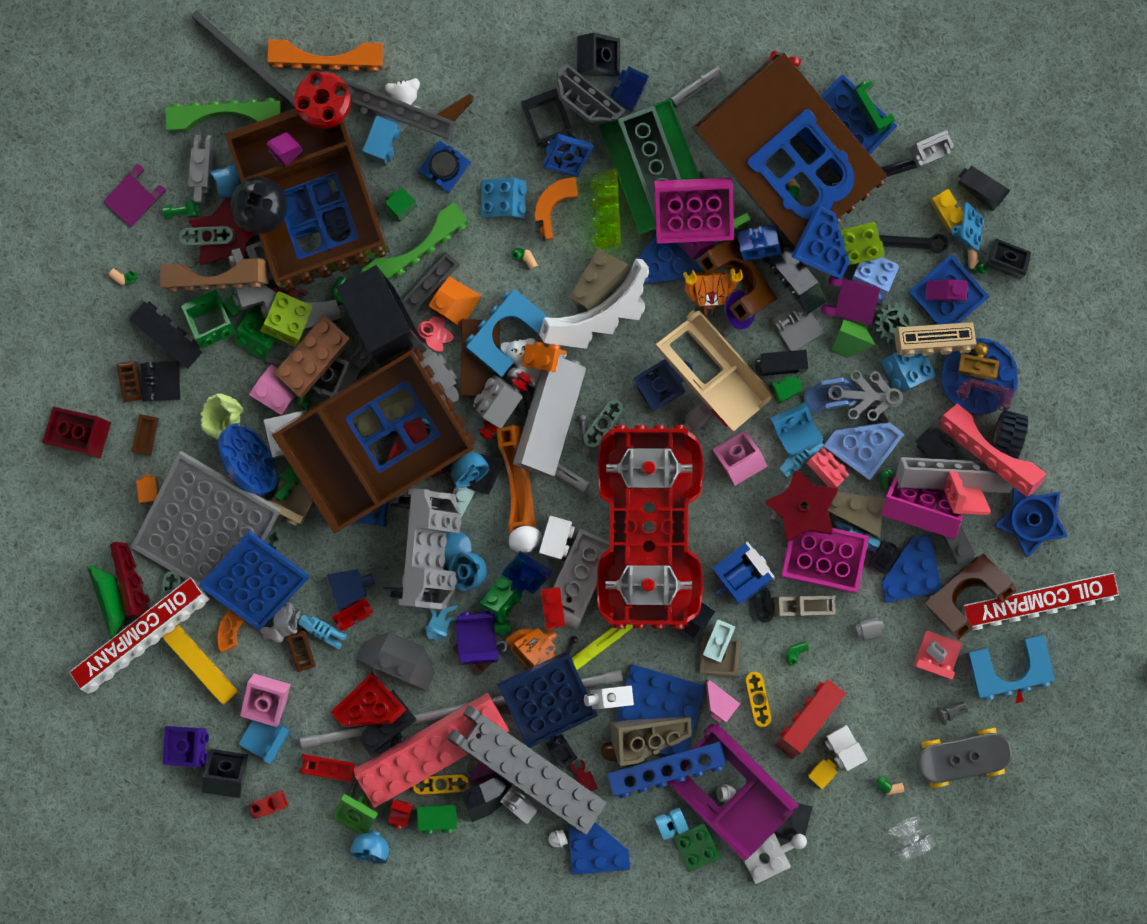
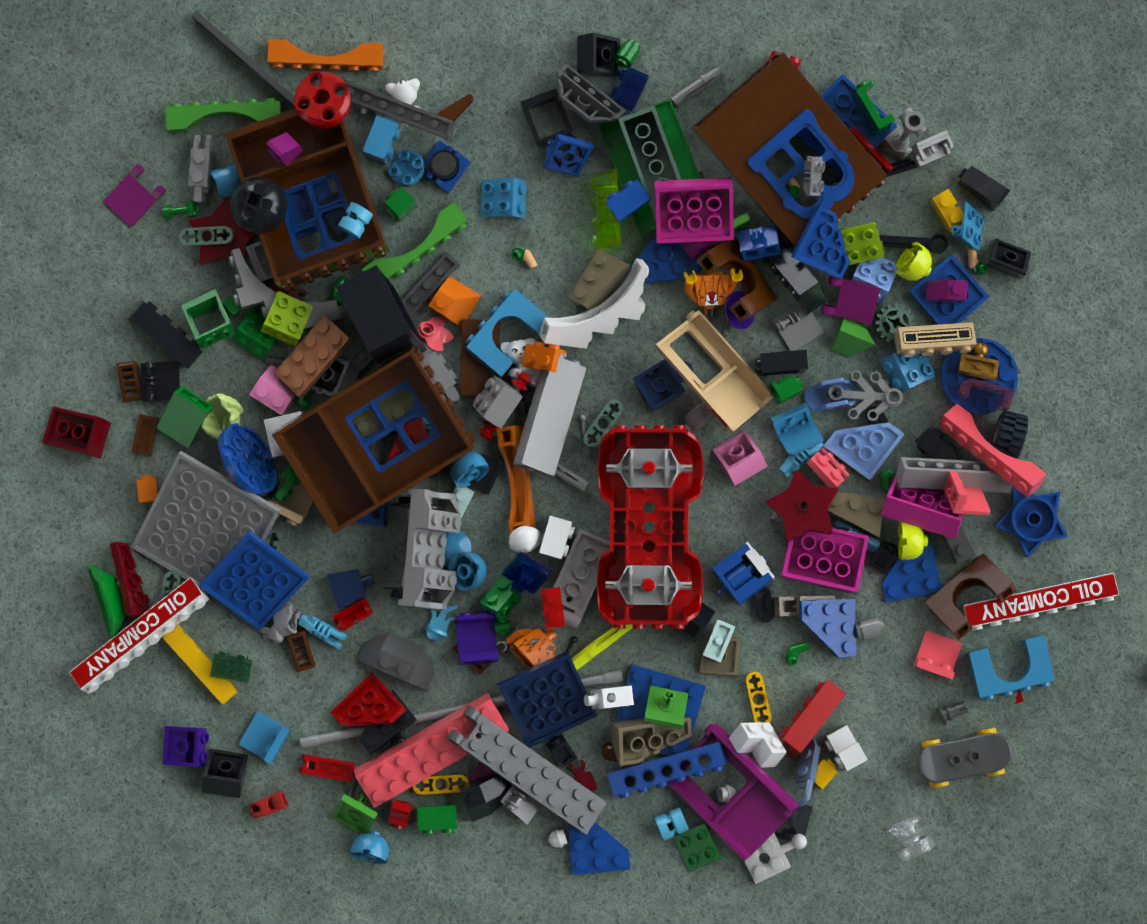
(123, 279): arm -> none
(184, 416): none -> green panel
(228, 631): orange tile -> none
(231, 667): none -> clear green bracket
(246, 272): medium nougat arch -> none
(265, 700): bright pink slope -> none
(355, 220): none -> medium azure wheel
(407, 168): none -> dark azure dish
(557, 192): orange arch -> none
(627, 53): none -> green brick
(627, 201): none -> blue brick
(666, 707): none -> bright green tile
(720, 702): bright pink slope -> none
(760, 741): none -> white brick
(807, 770): none -> sand blue plate
(816, 169): none -> light grey hinge
(832, 623): none -> plate
(871, 150): none -> red piece
(887, 788): arm -> none
(898, 141): none -> light grey bar
(910, 541): none -> neon yellow cylinder
(914, 263): none -> neon yellow cylinder
(936, 651): light grey tile -> none

